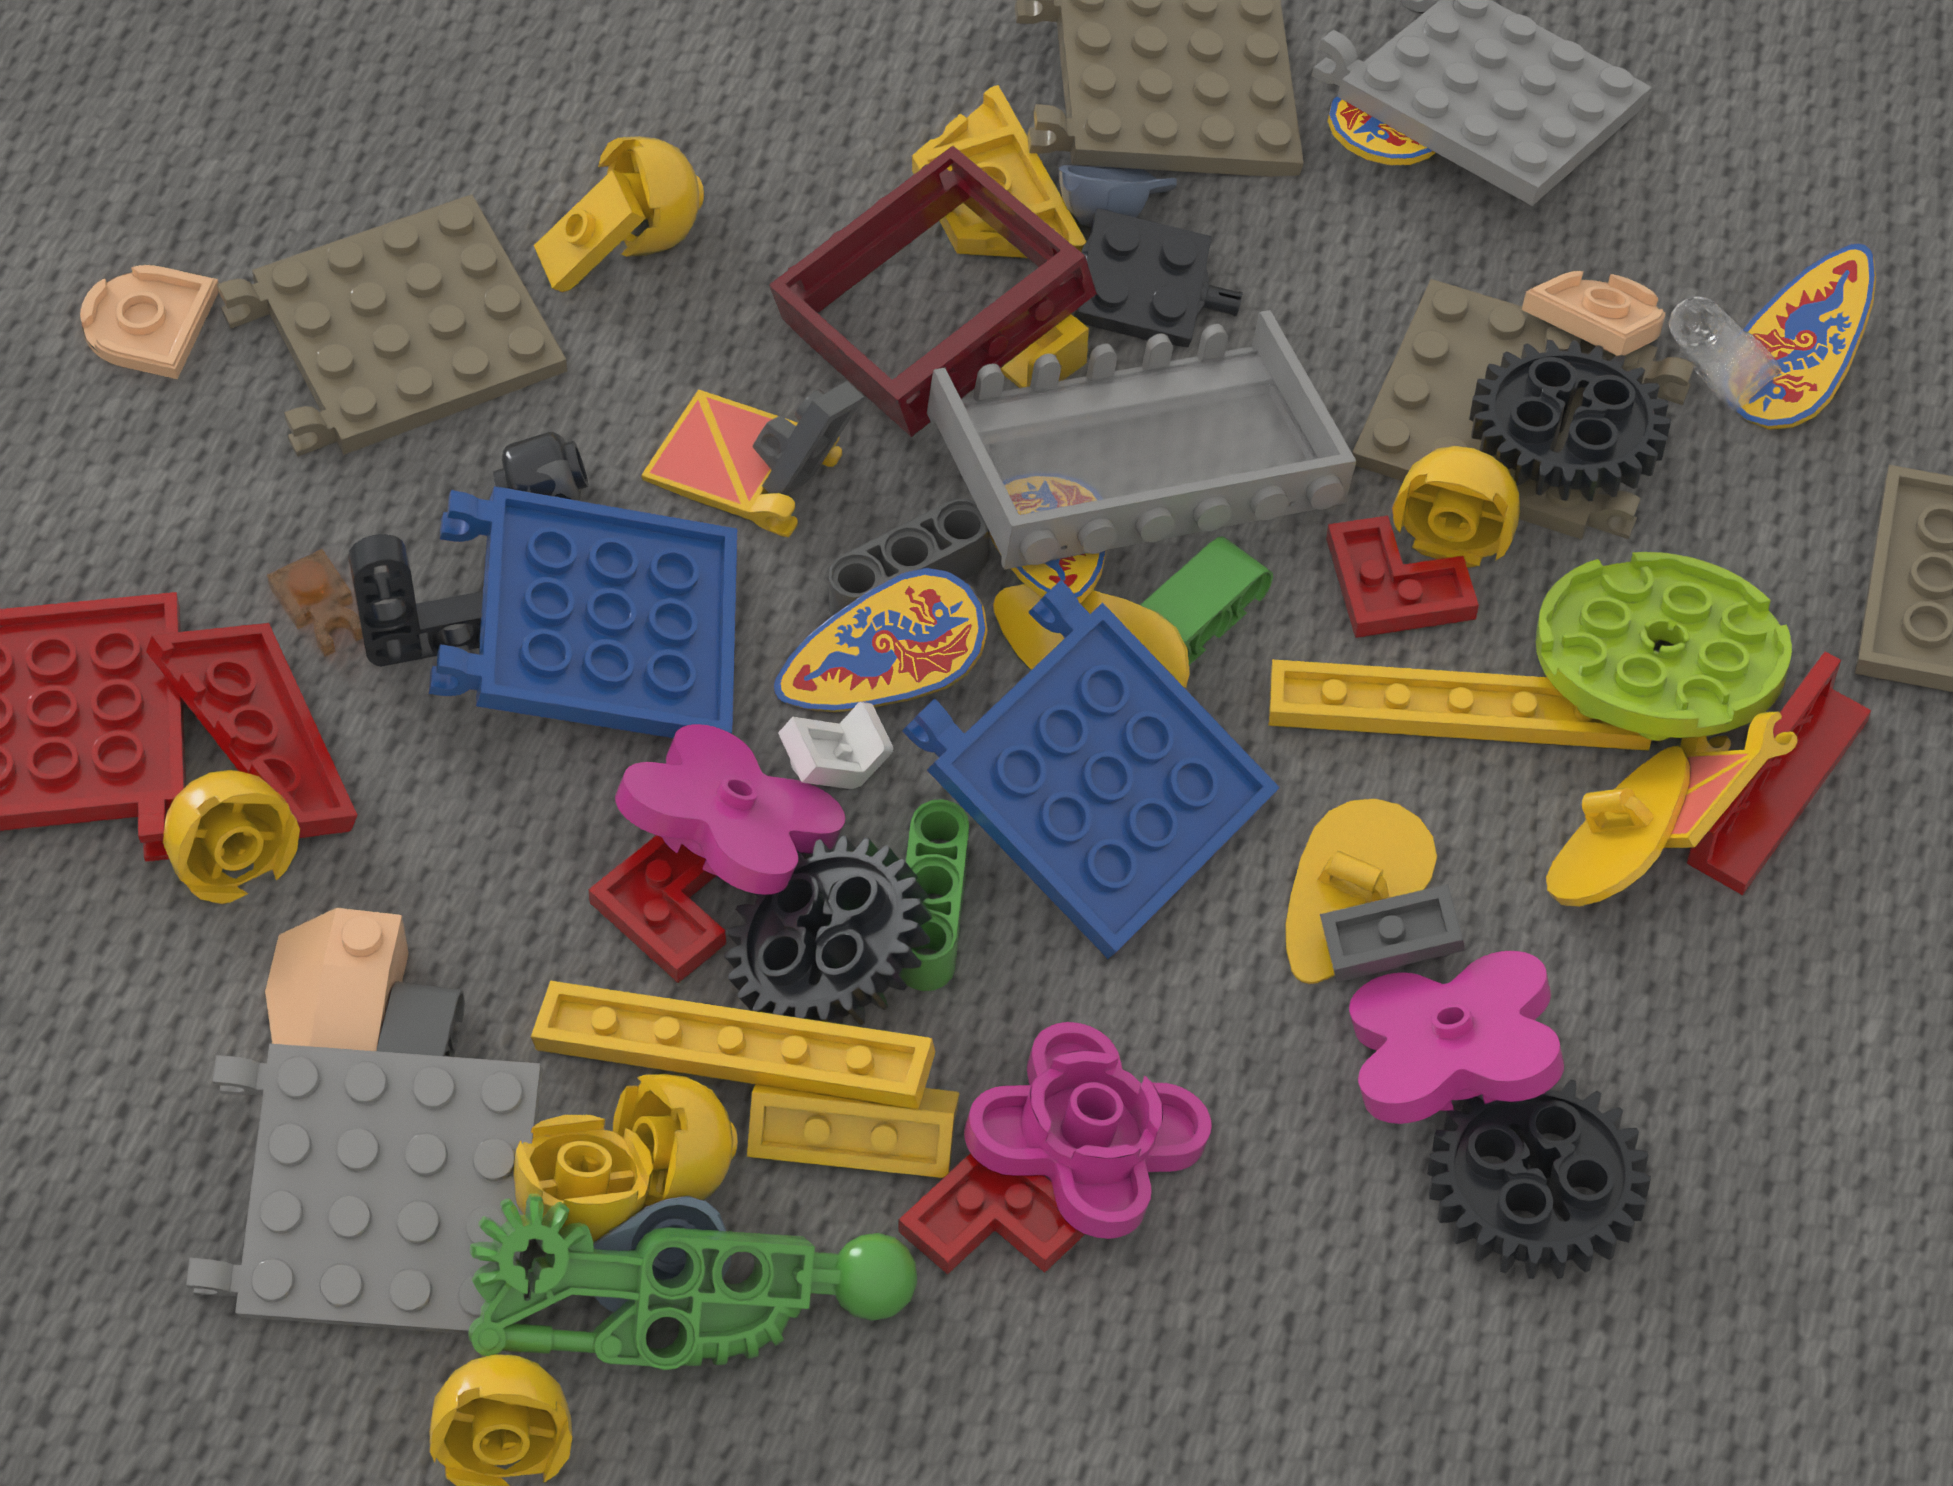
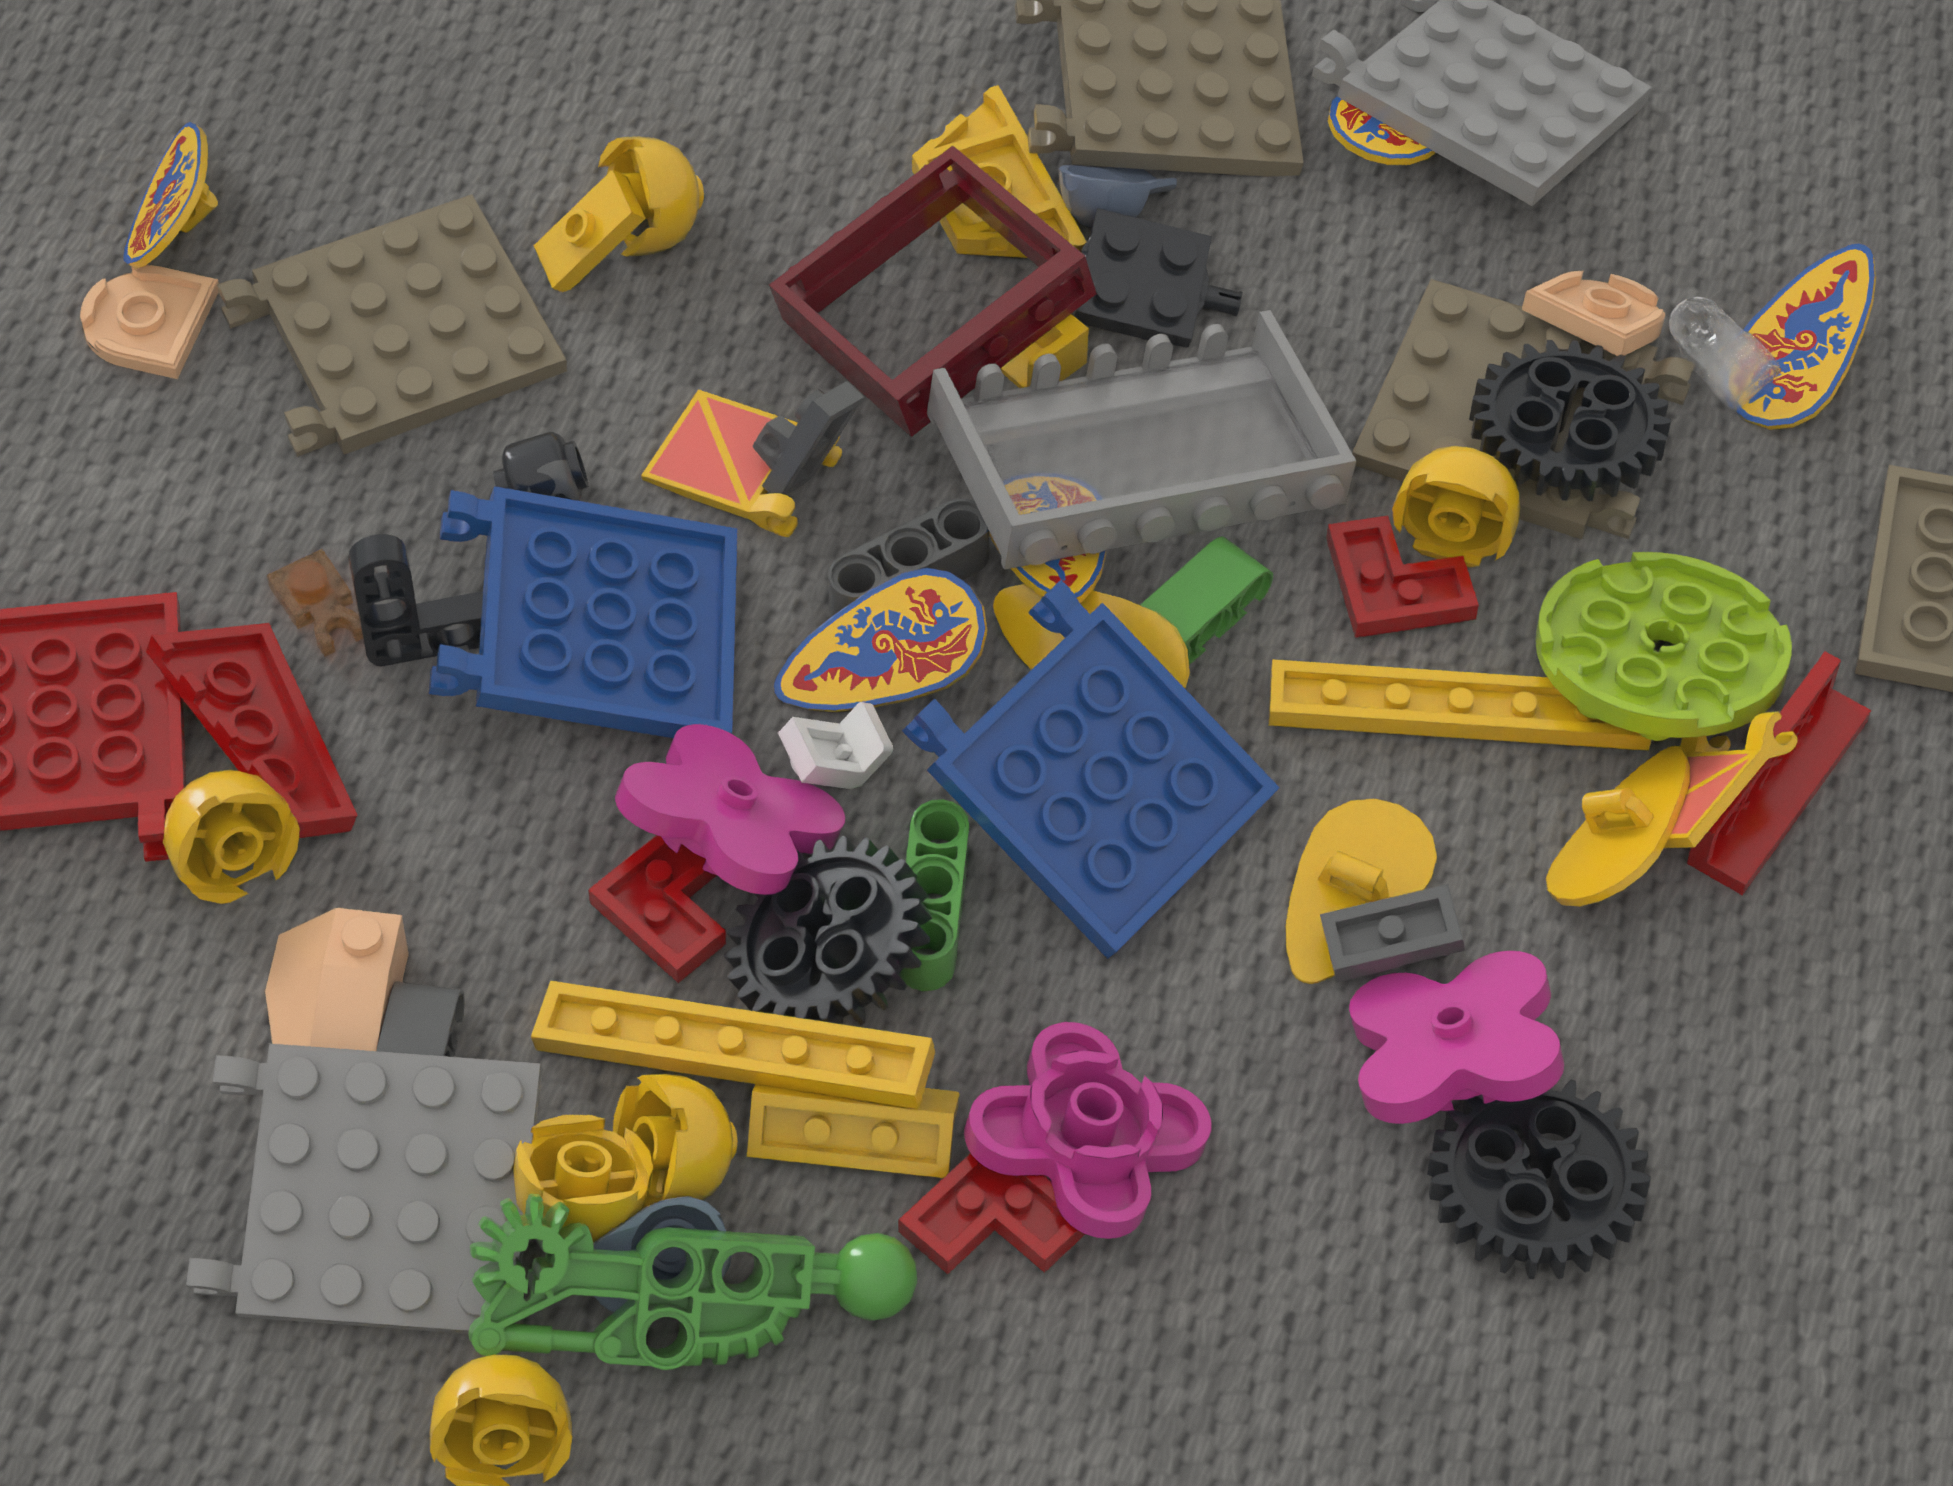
(174, 198): none -> shield

